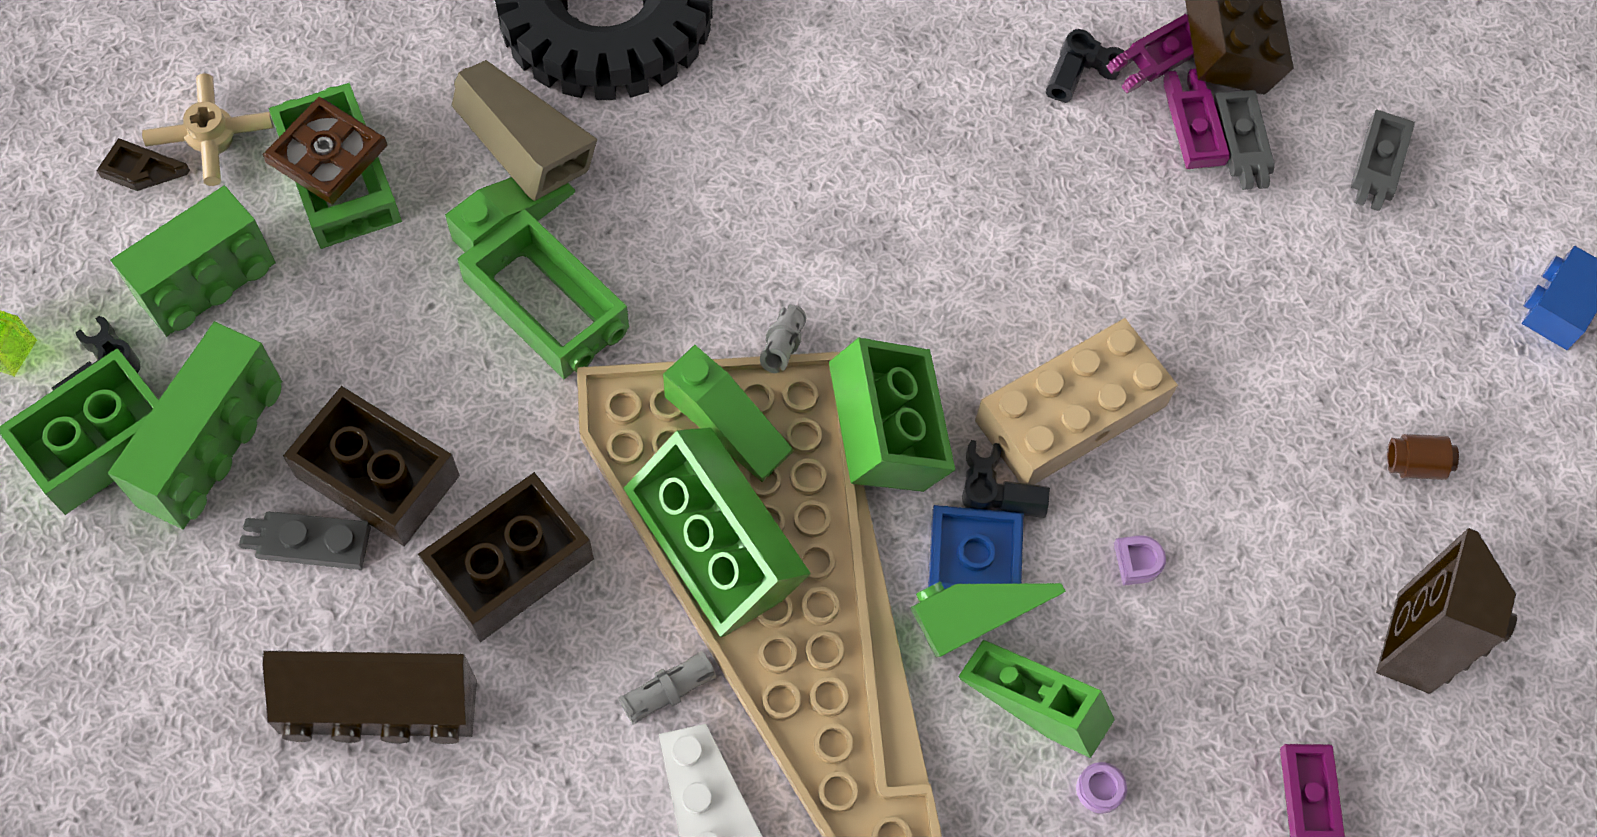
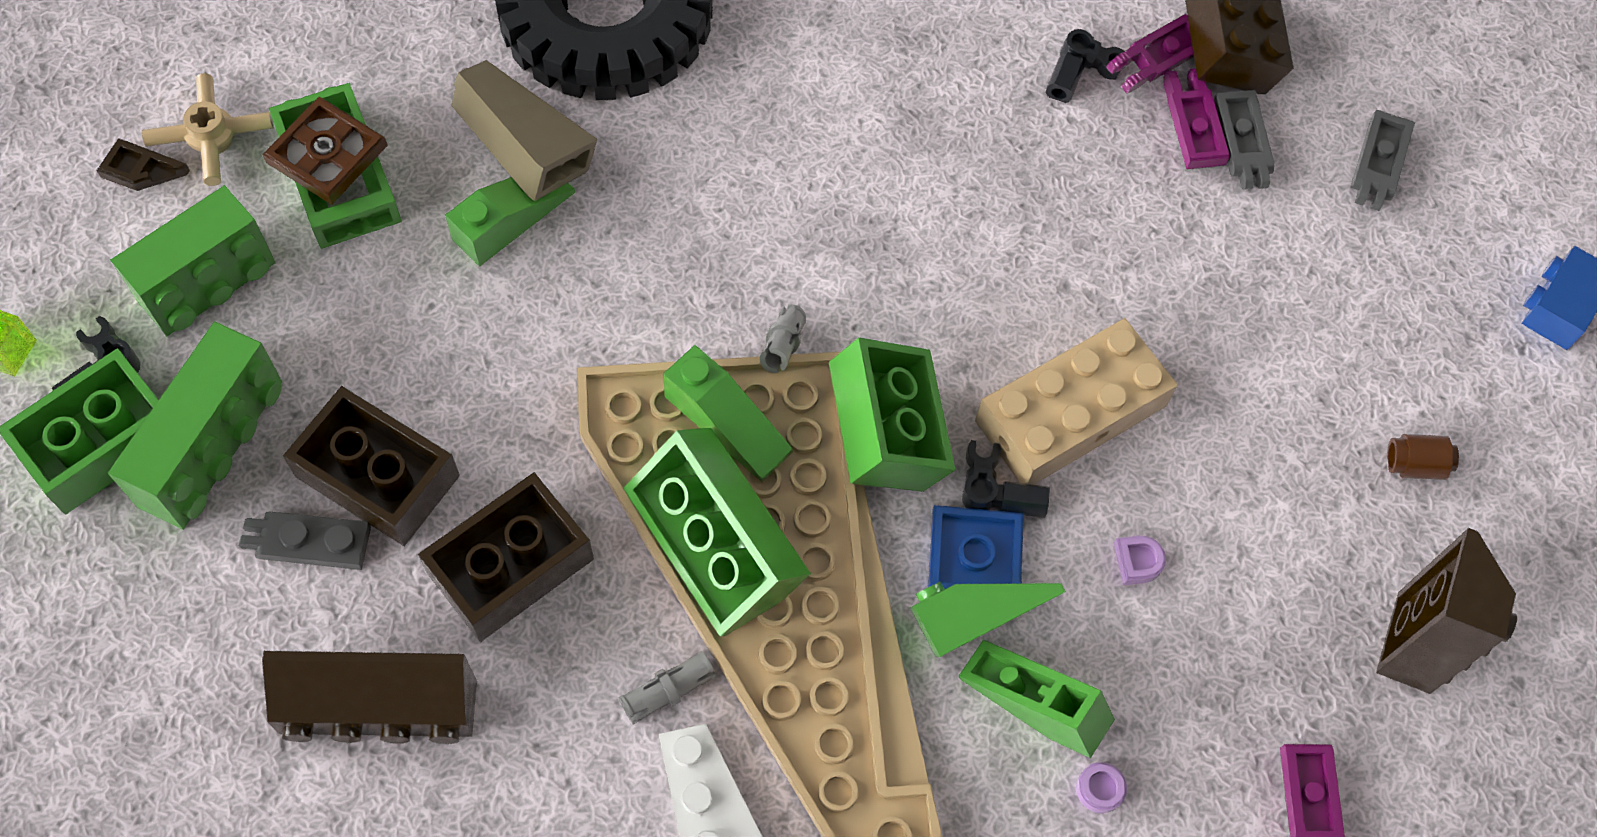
(528, 238): bright green piece -> none

